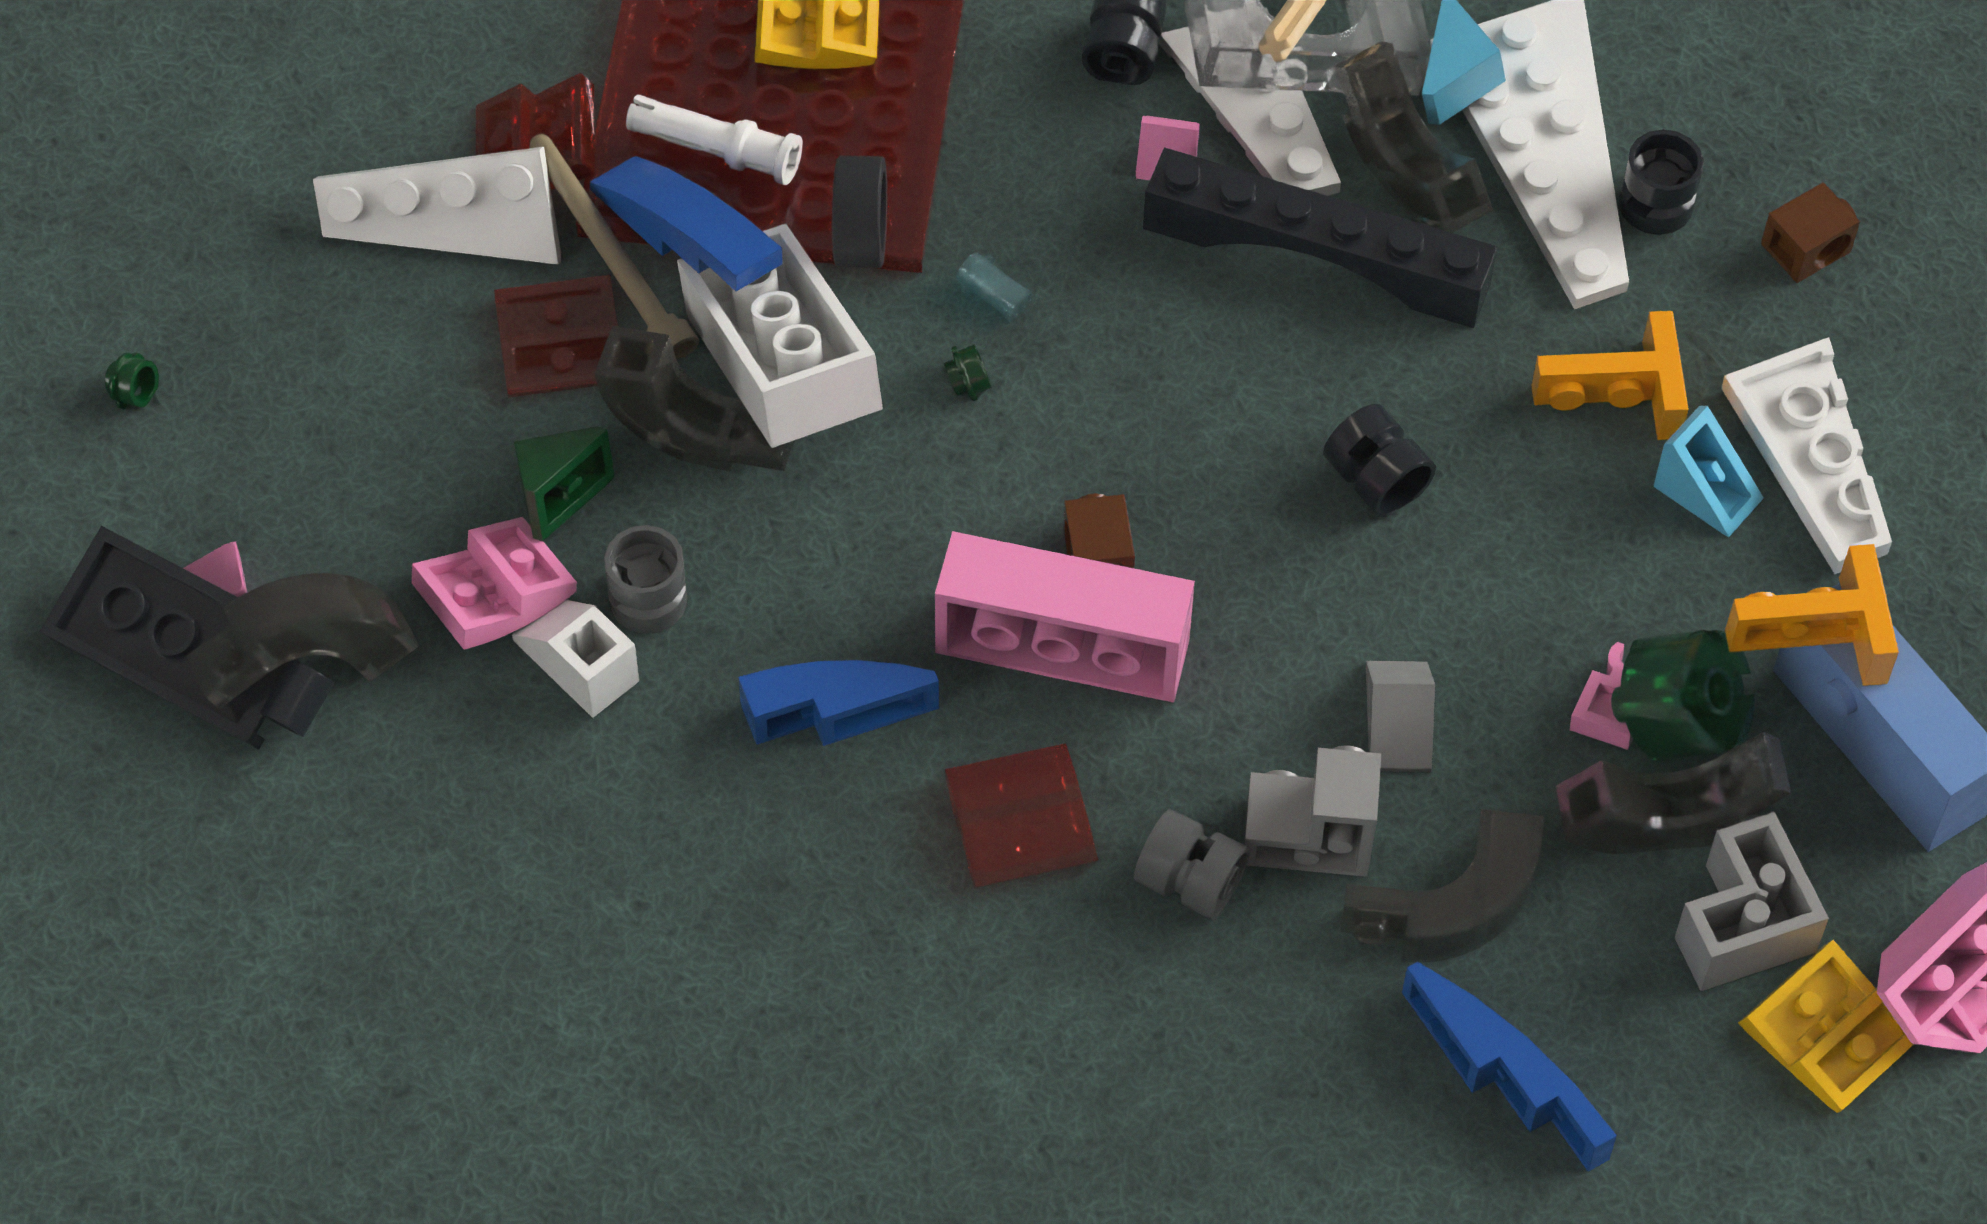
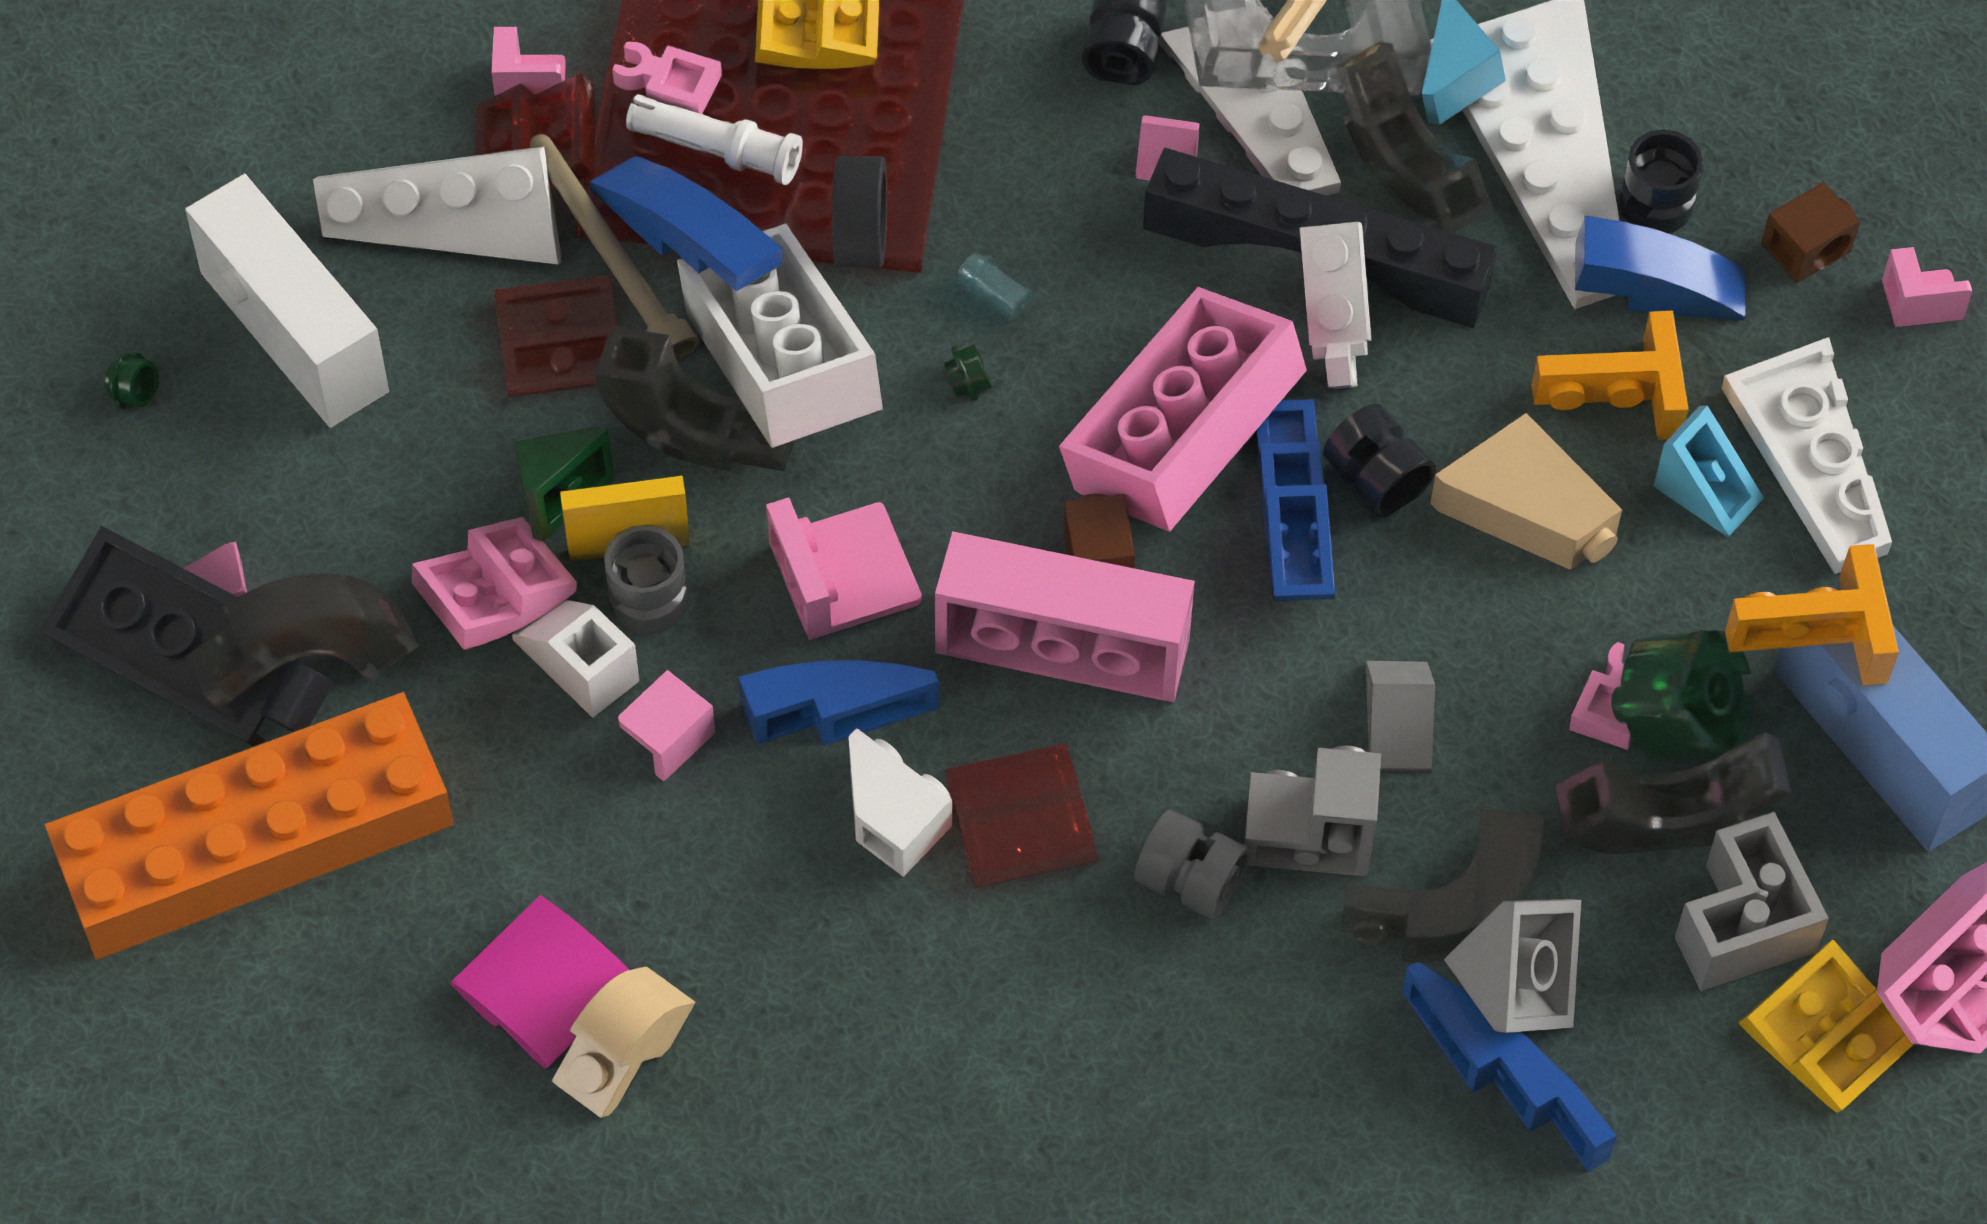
(250, 825): none -> orange brick
(288, 300): none -> white brick
(511, 68): none -> bright pink panel
(538, 979): none -> dark pink slope
(600, 513): none -> yellow slope
(618, 1030): none -> tan brick
(669, 722): none -> bright pink panel
(673, 79): none -> bright pink plate
(841, 566): none -> bright pink bracket
(893, 806): none -> white slope
(1184, 407): none -> bright pink brick
(1295, 504): none -> blue slope
(1336, 298): none -> white hinge
(1522, 964): none -> light grey slope
(1529, 496): none -> tan slope
(1657, 271): none -> blue slope
(1922, 296): none -> bright pink panel

